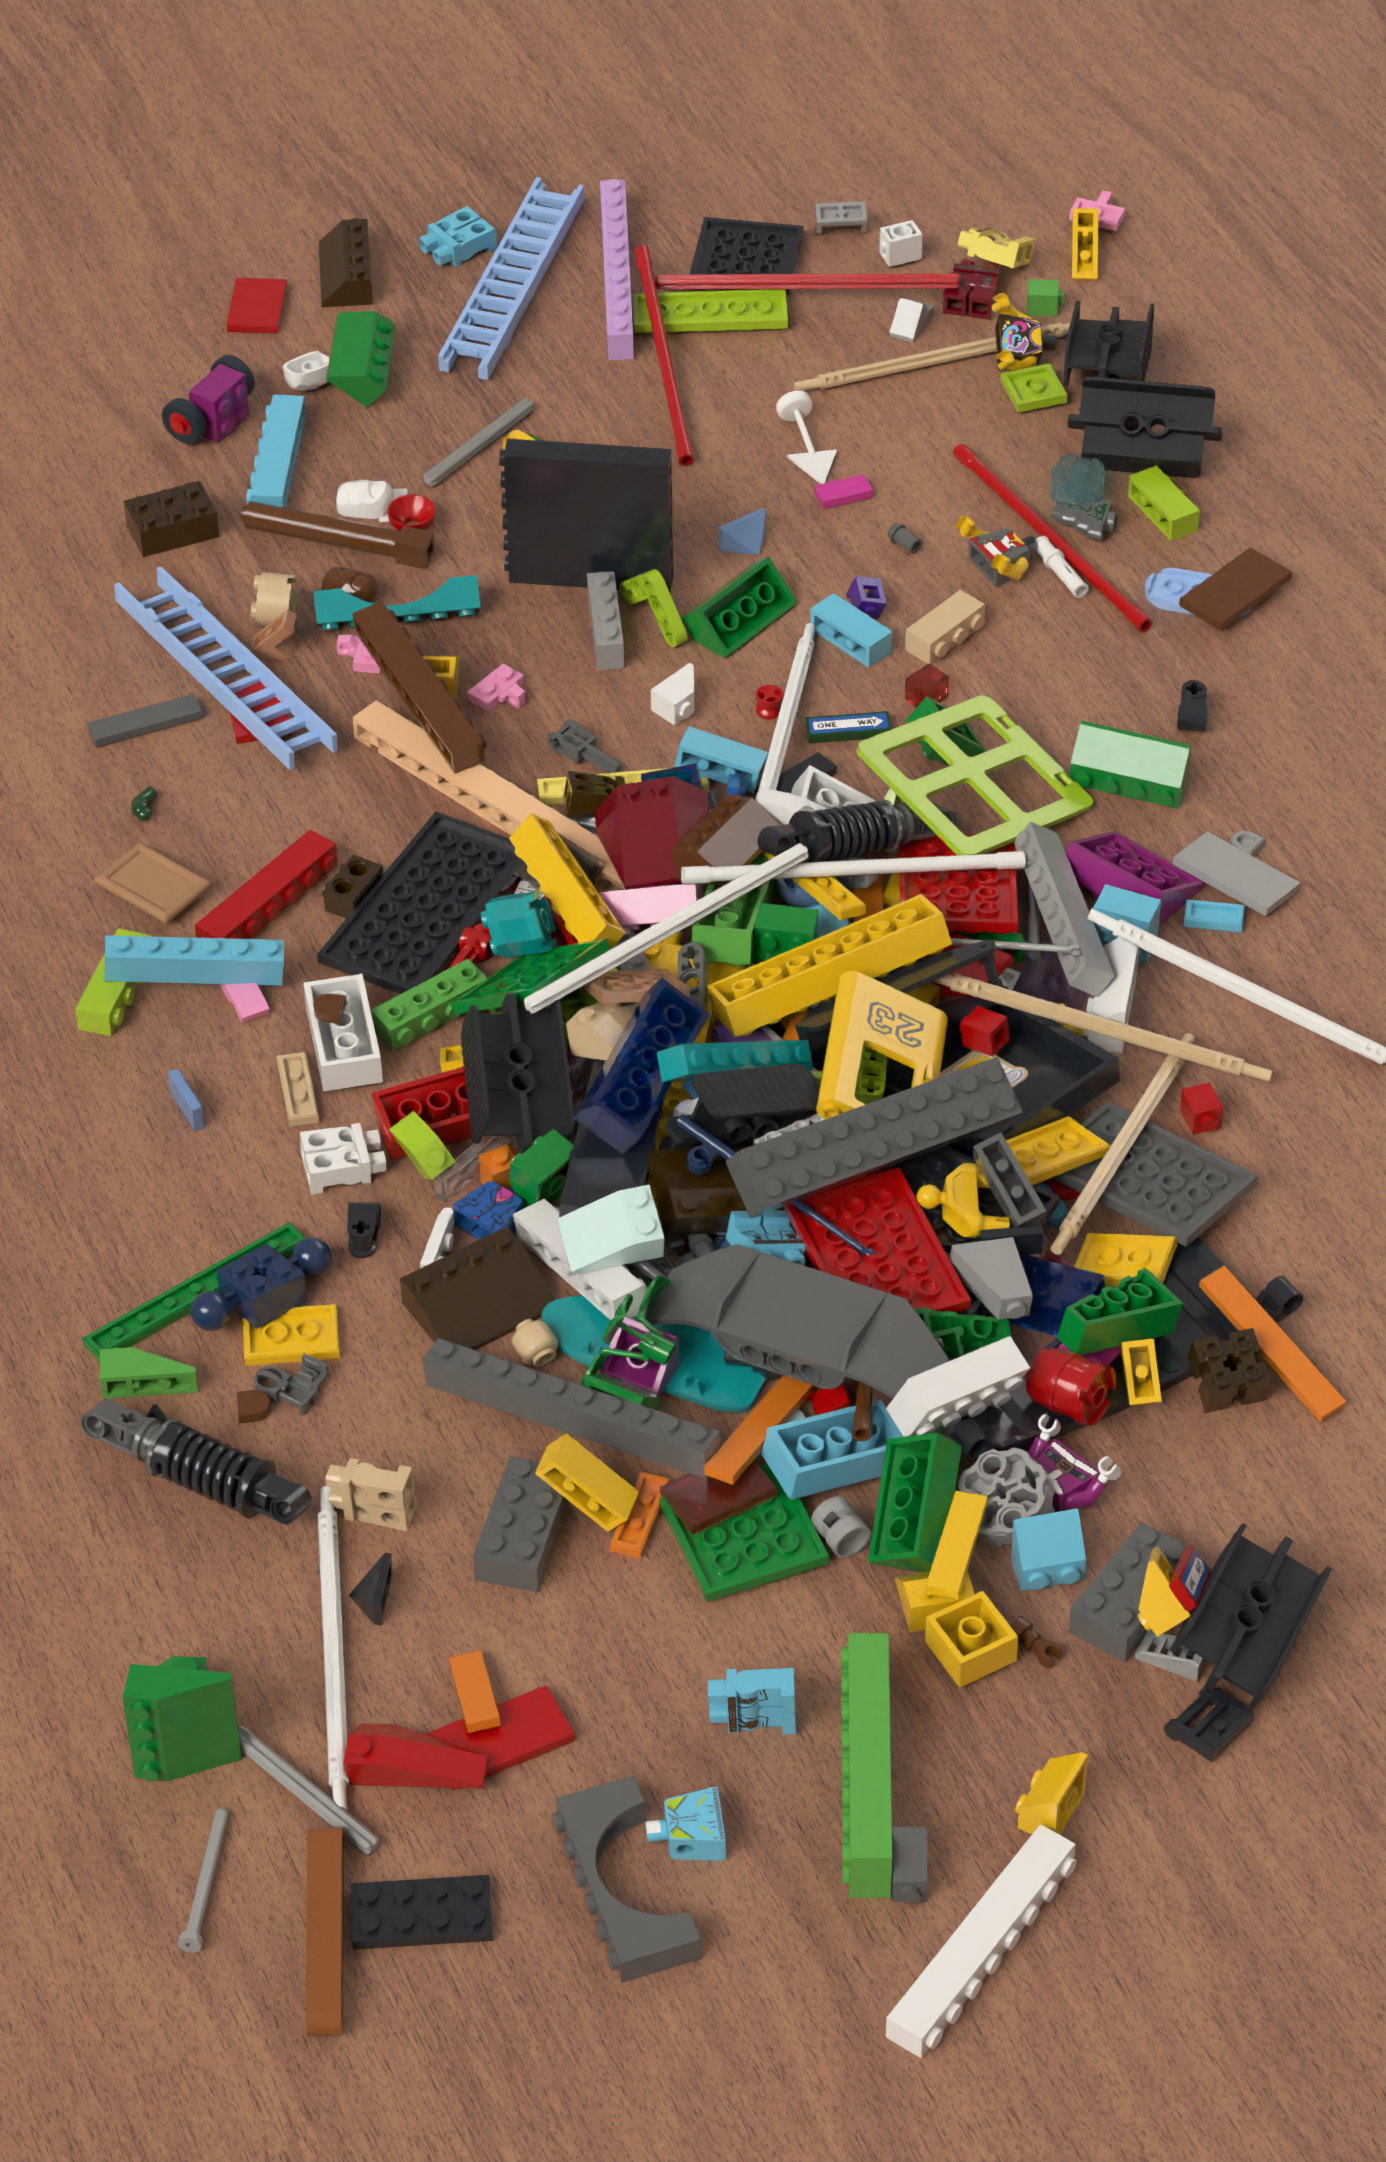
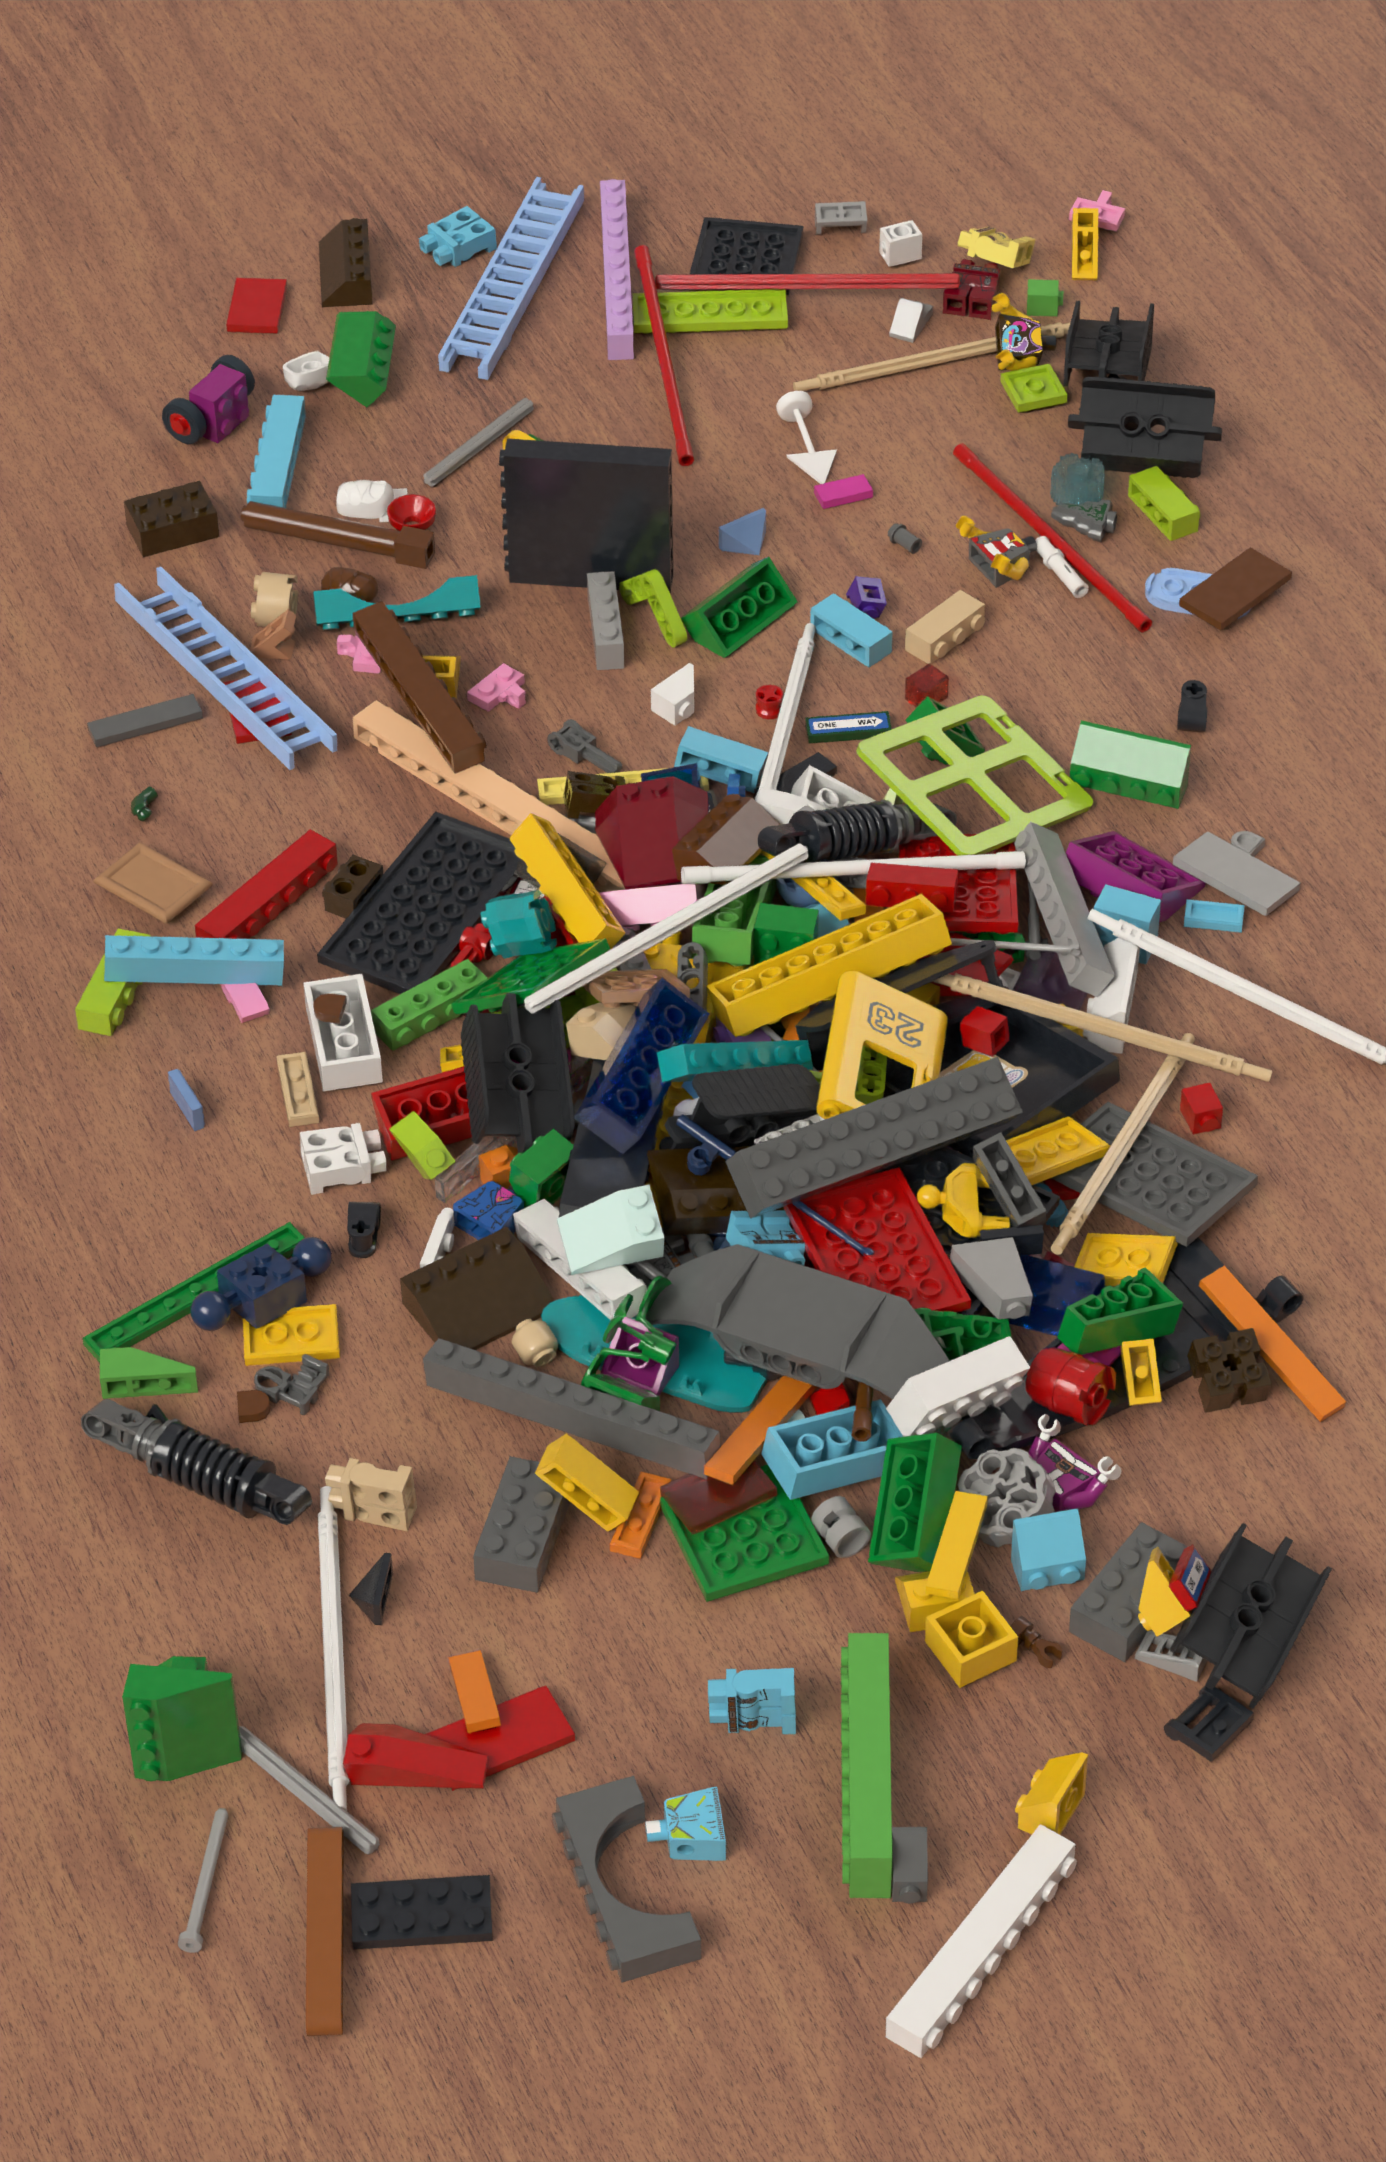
(897, 883): none -> red brick

